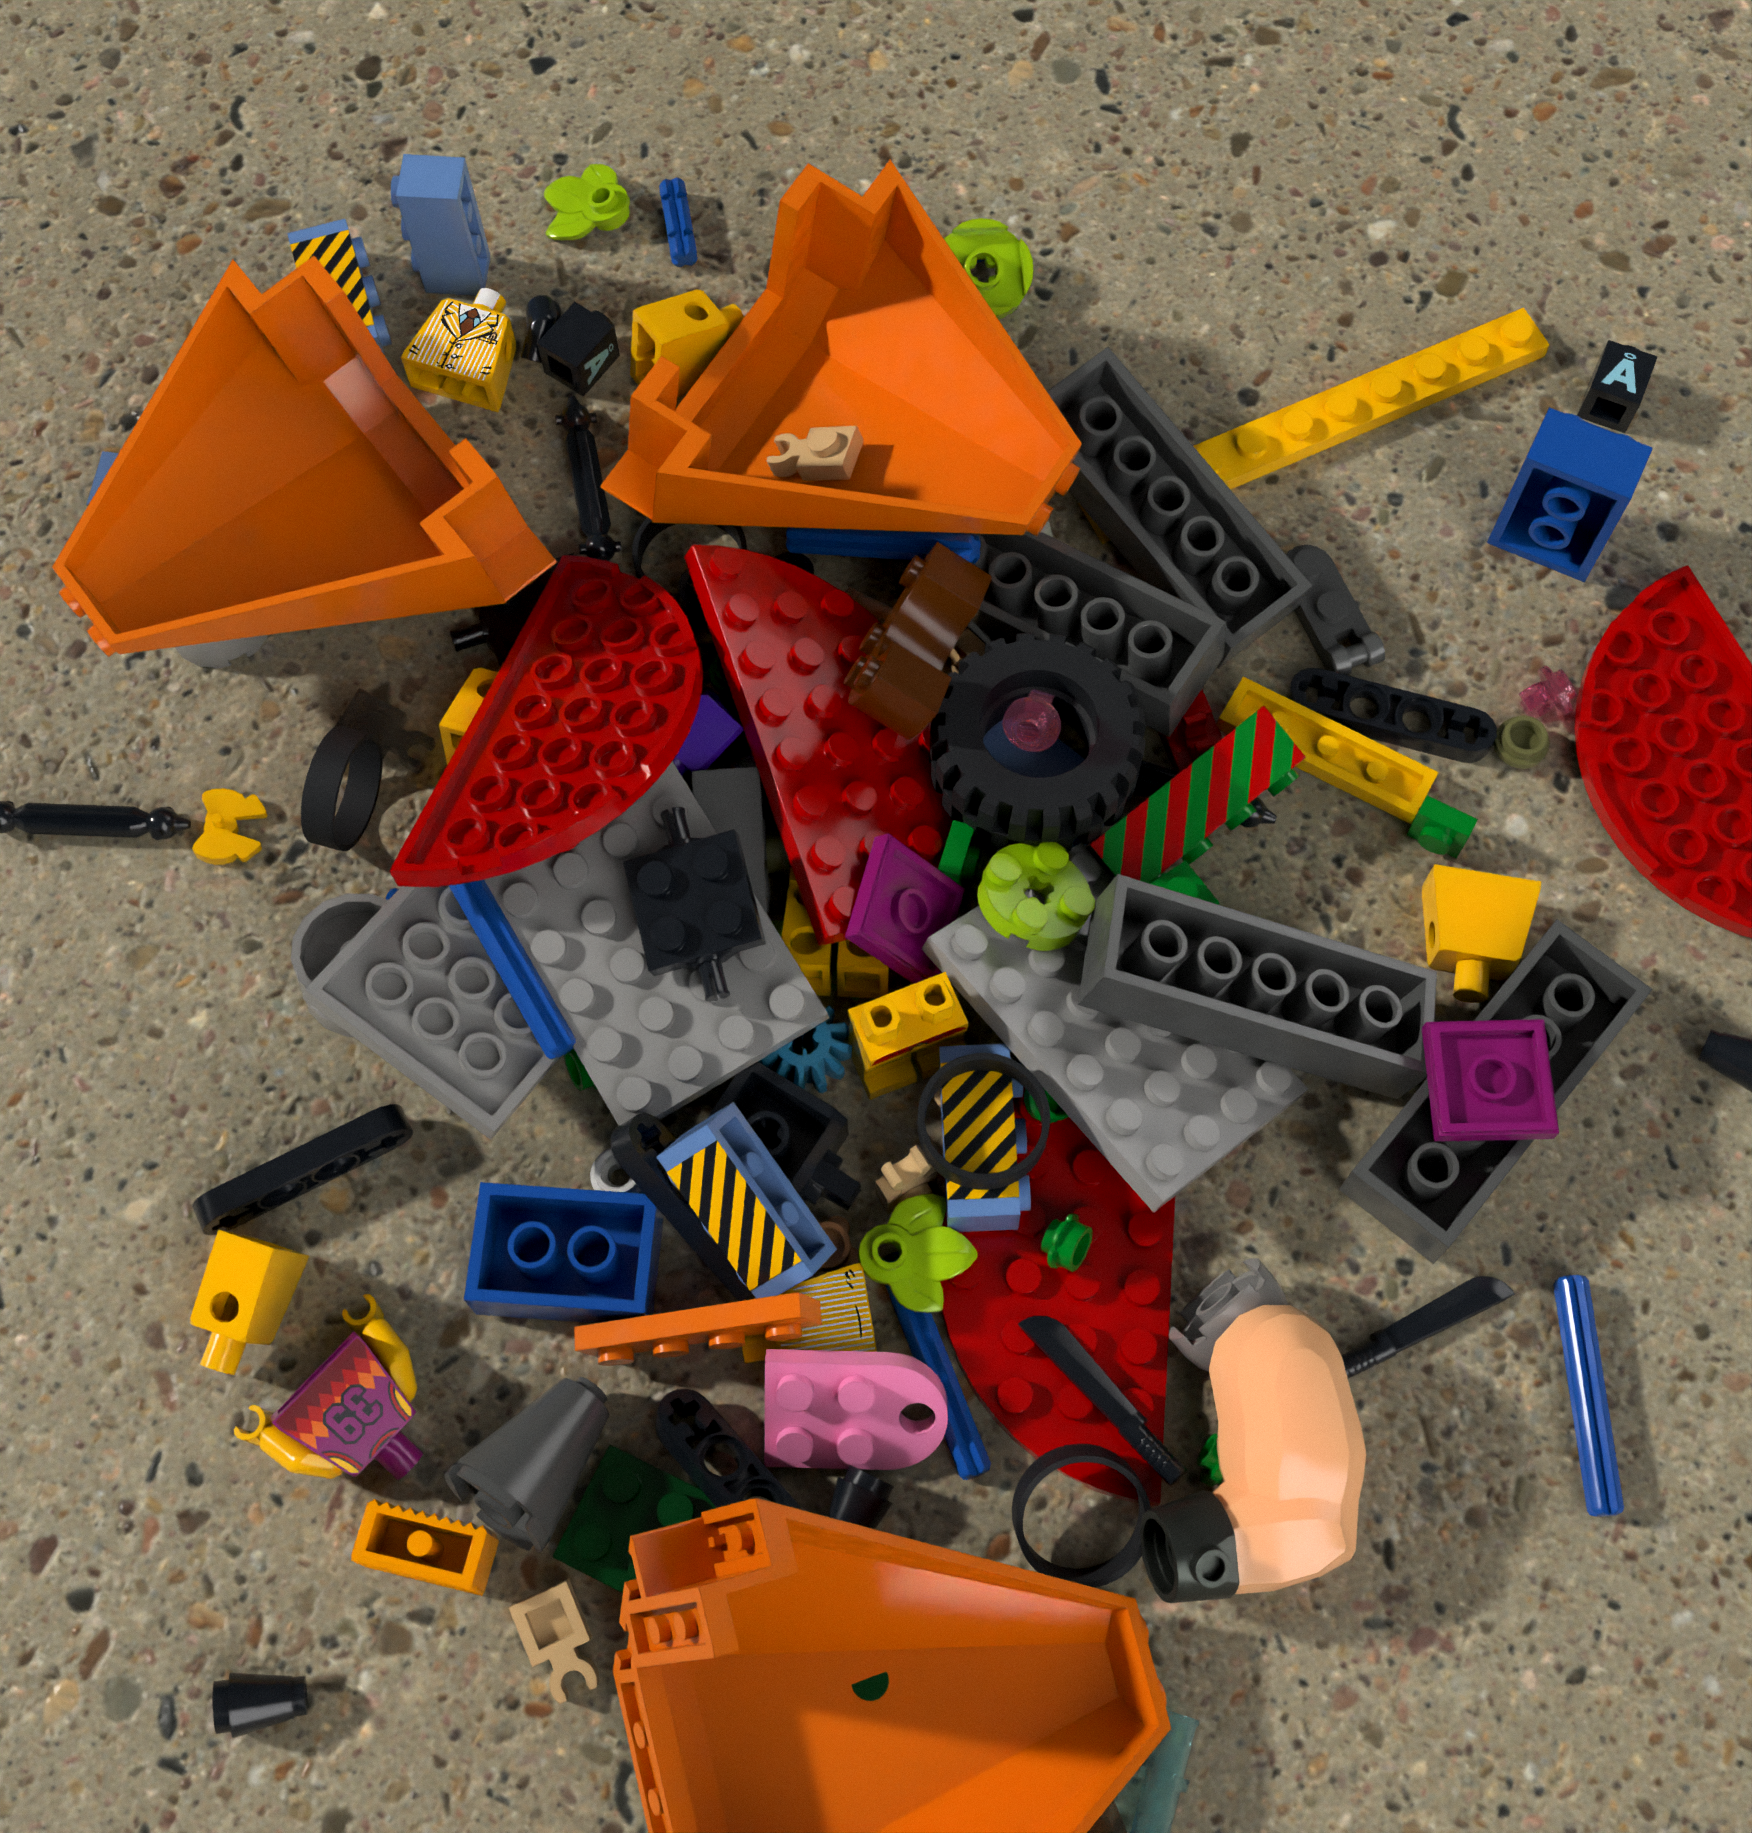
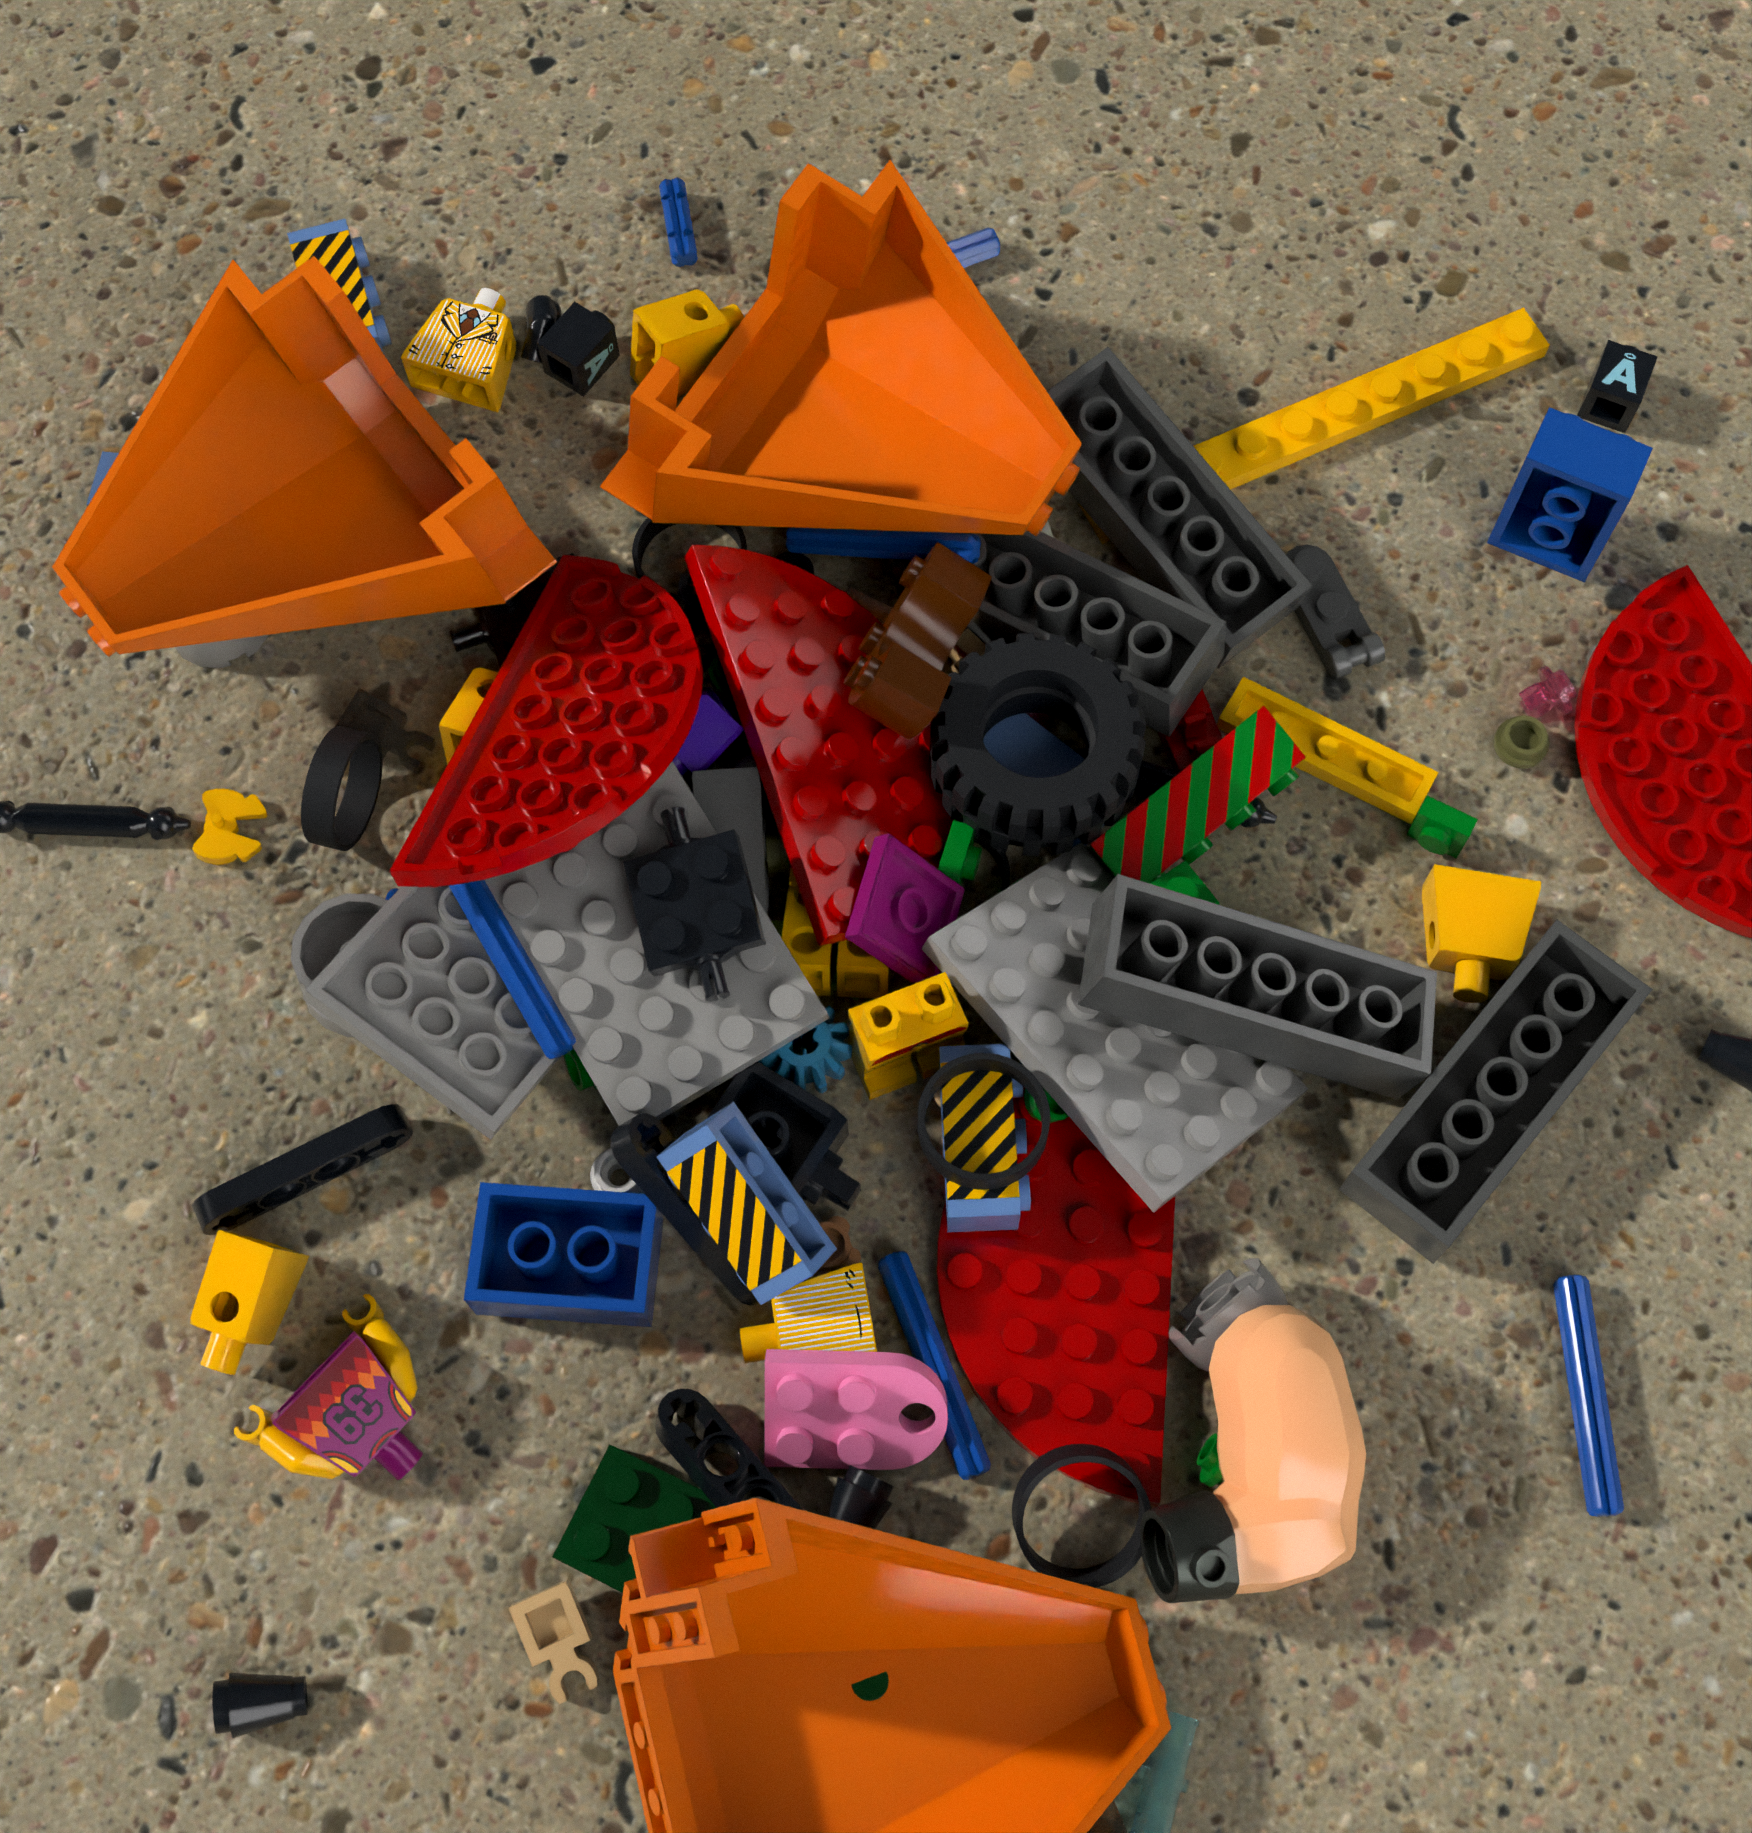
(425, 1547): light orange brick -> none
(442, 223): medium blue brick -> none
(533, 1463): dark grey cone -> none
(586, 203): lime plate -> none
(587, 480): black wheel -> none
(719, 1325): orange plate -> none
(823, 455): tan plate -> none
(905, 1179): tan plate -> none
(925, 1249): lime plate -> none
(1001, 250): lime plate -> none
(1032, 722): clear pink plate -> none
(1051, 874): lime plate -> none
(1066, 1242): green plate -> none
(1092, 1381): black piece -> none
(1391, 706): black beam -> none
(1438, 1315): black piece -> none
(1489, 1080): magenta plate -> none

